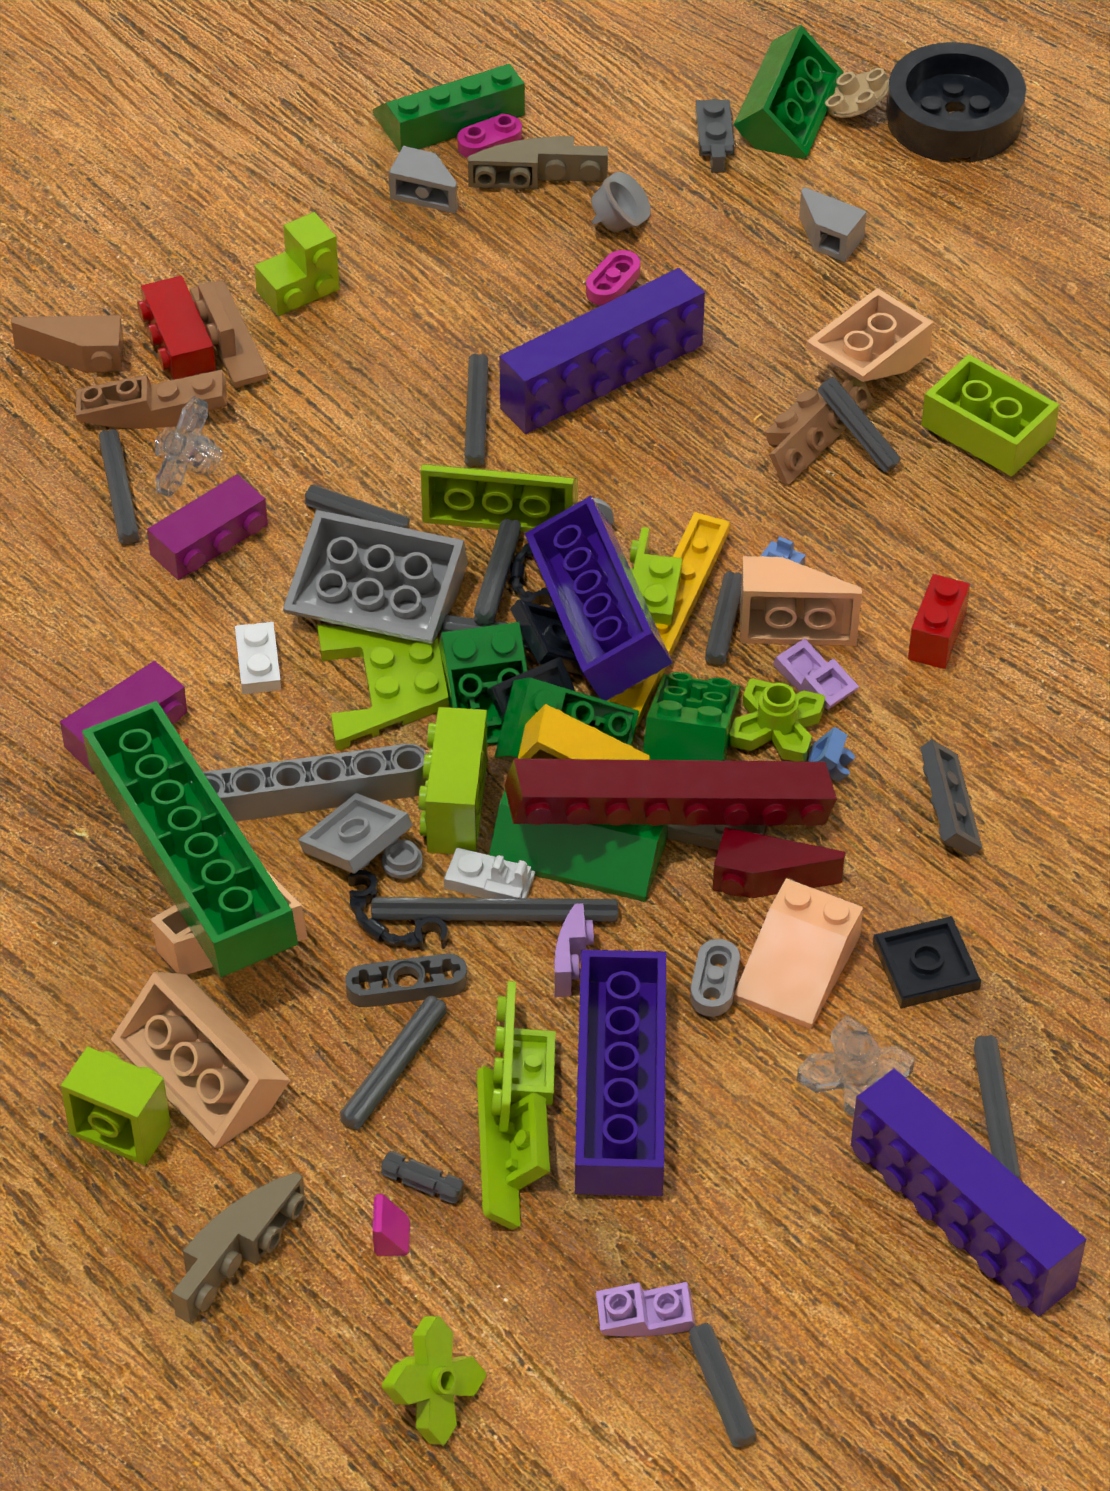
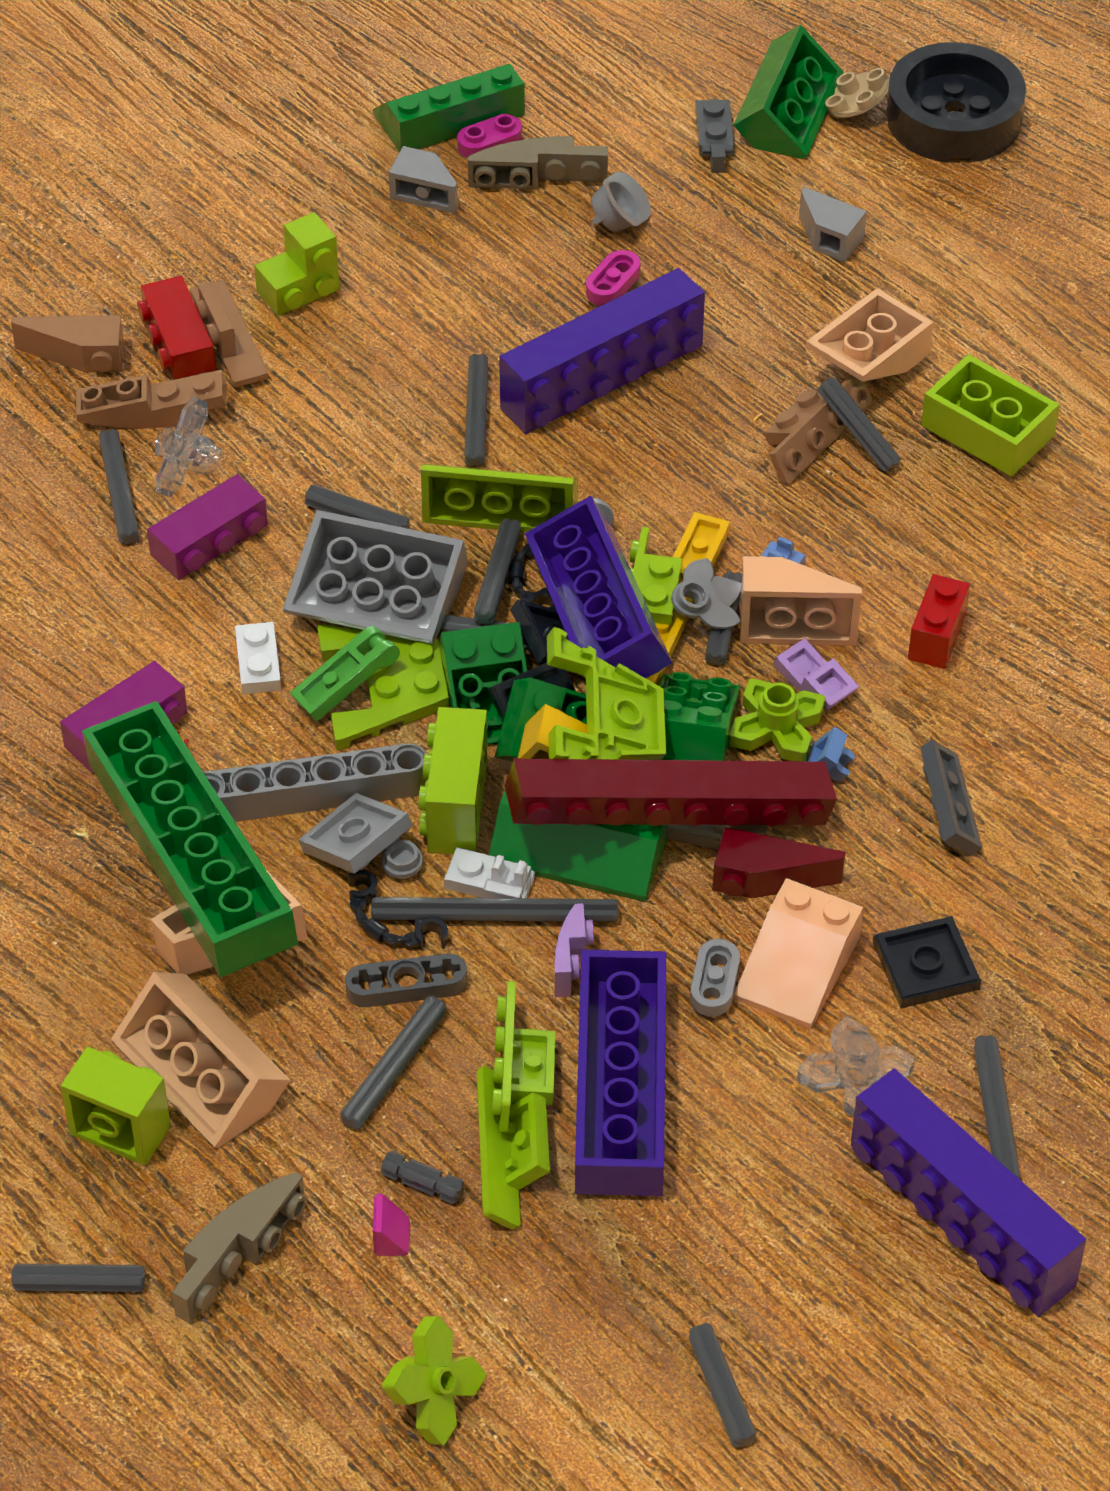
(78, 1277): none -> dark grey axle
(344, 672): none -> bright green plate
(621, 708): none -> lime wing
(650, 1312): lavender slope -> none
(710, 593): none -> light grey plate

